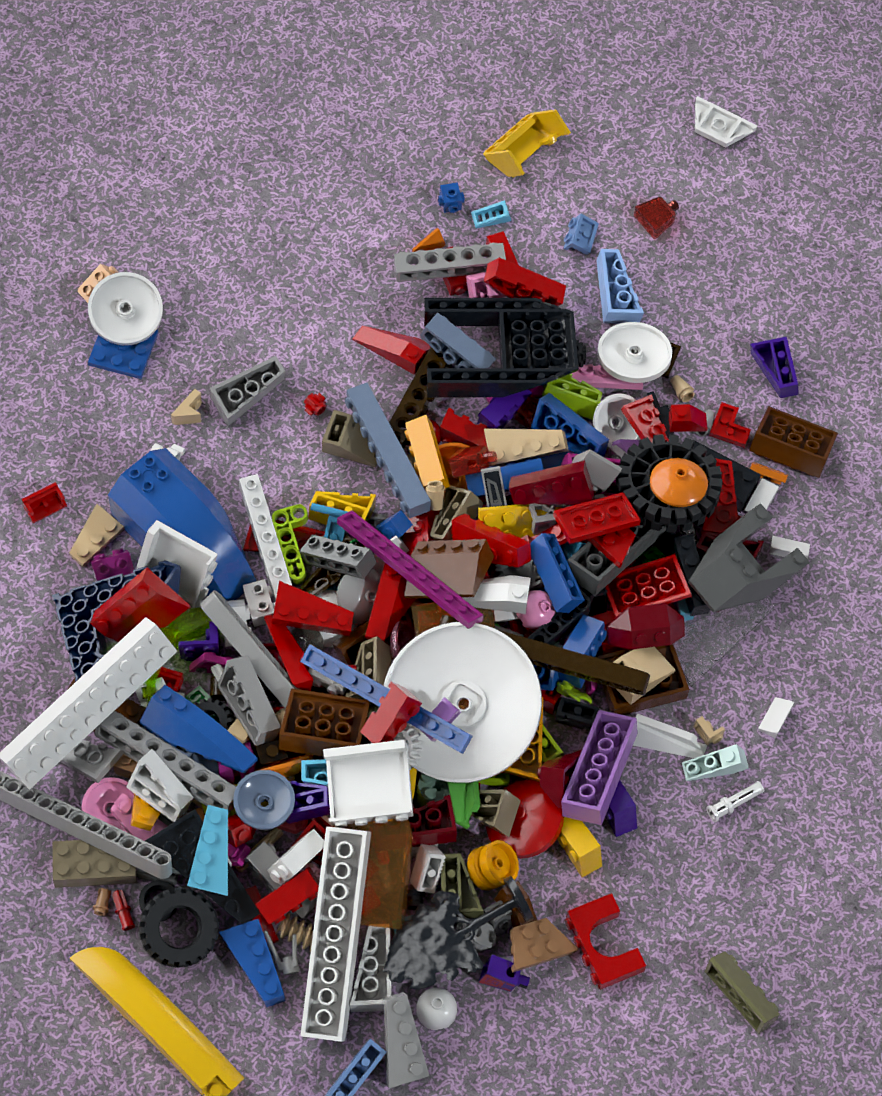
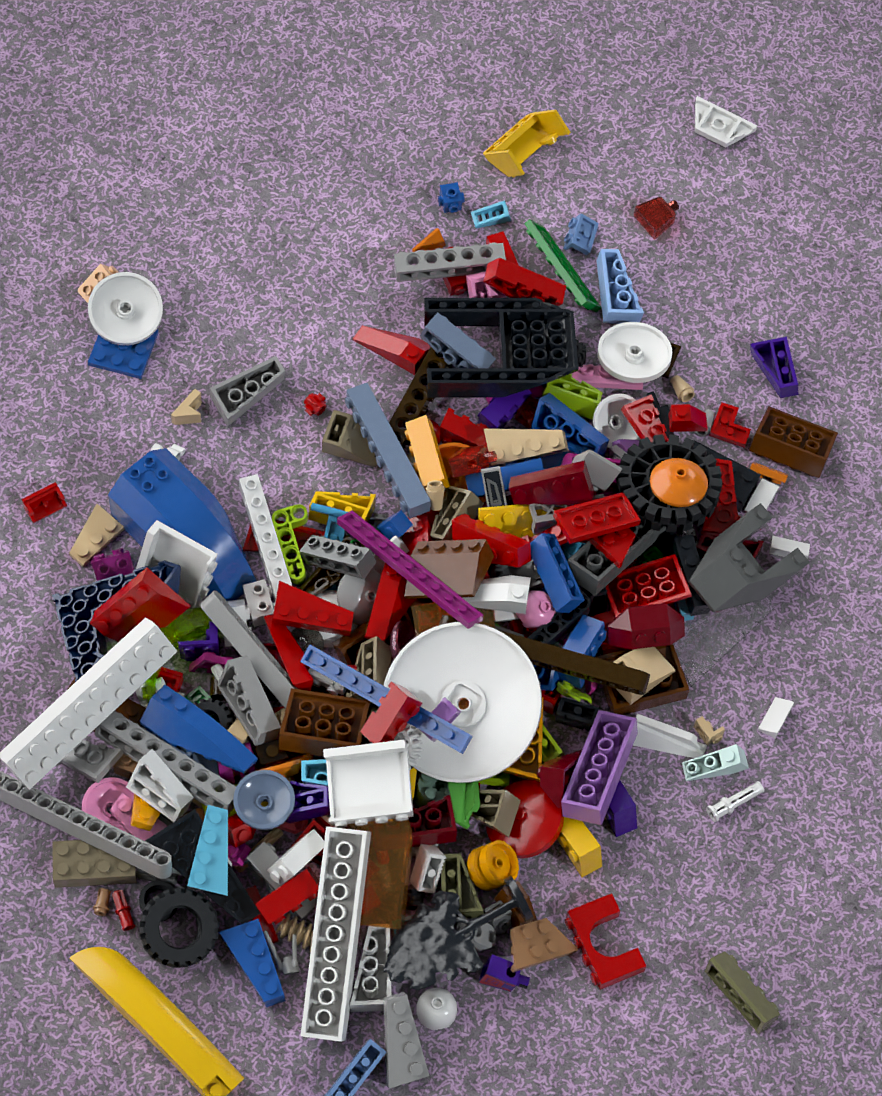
(563, 267): none -> green plate

